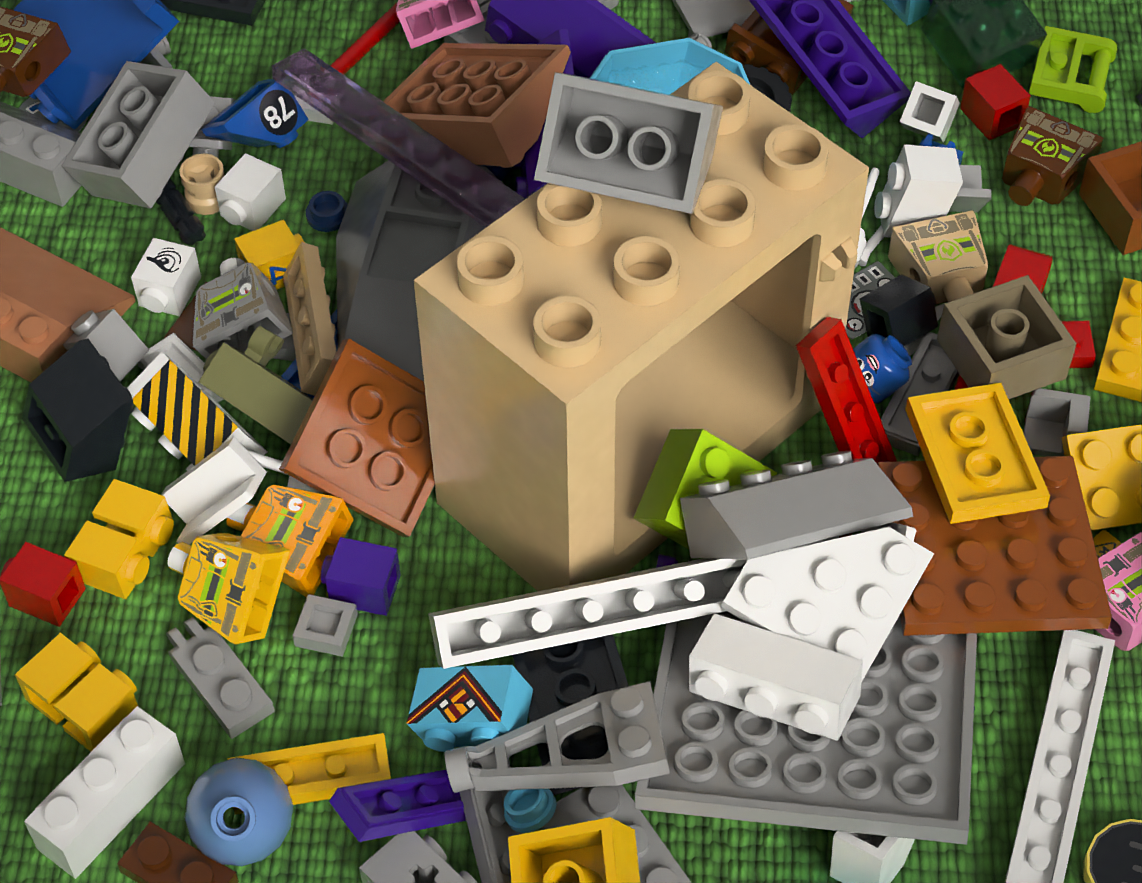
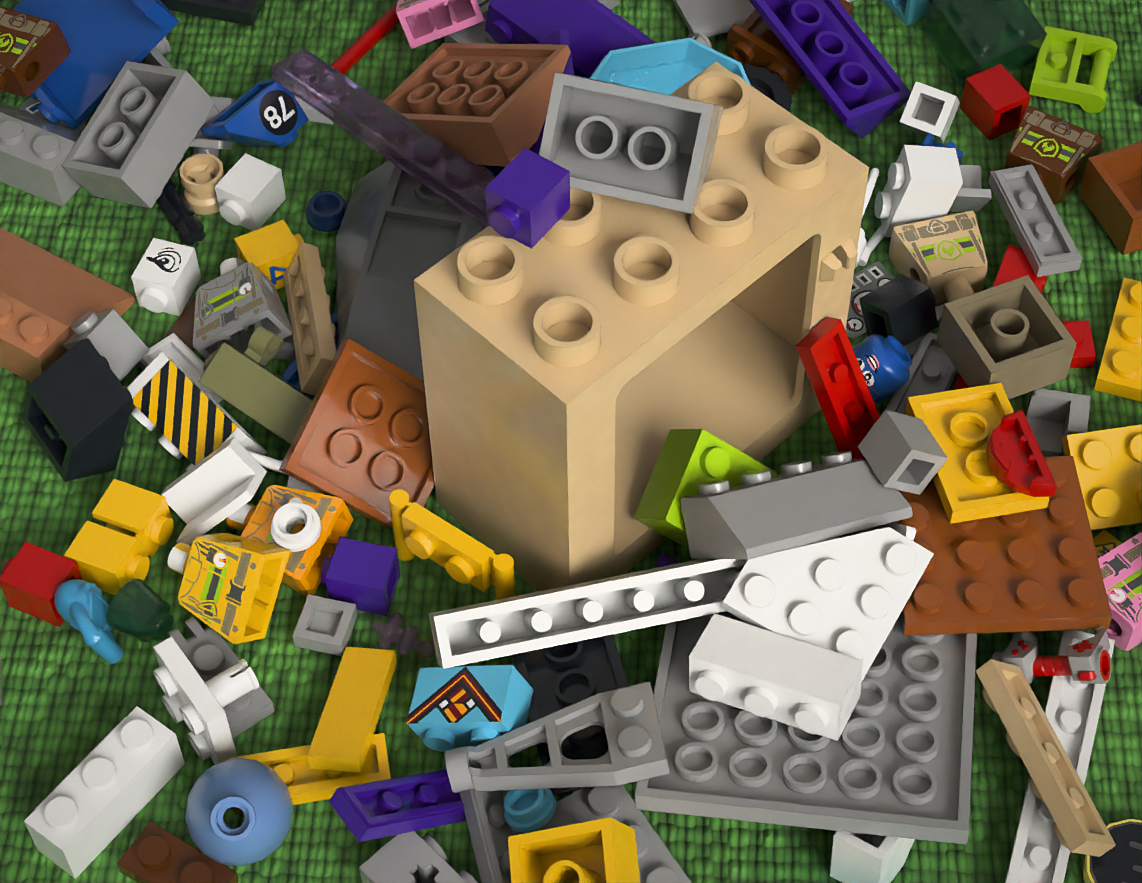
(74, 685): yellow piece -> none
(86, 610): none -> dark azure piece
(139, 612): none -> clear green hat
(201, 702): none -> white plate
(293, 514): none -> white plate
(352, 710): none -> yellow tile
(405, 639): none -> hair
(463, 557): none -> yellow plate
(527, 198): none -> dark purple brick
(902, 452): none -> light grey brick
(1018, 458): none -> red tile
(1035, 220): none -> light grey tile
(1051, 771): none -> tan plate
(1085, 660): none -> light grey piece

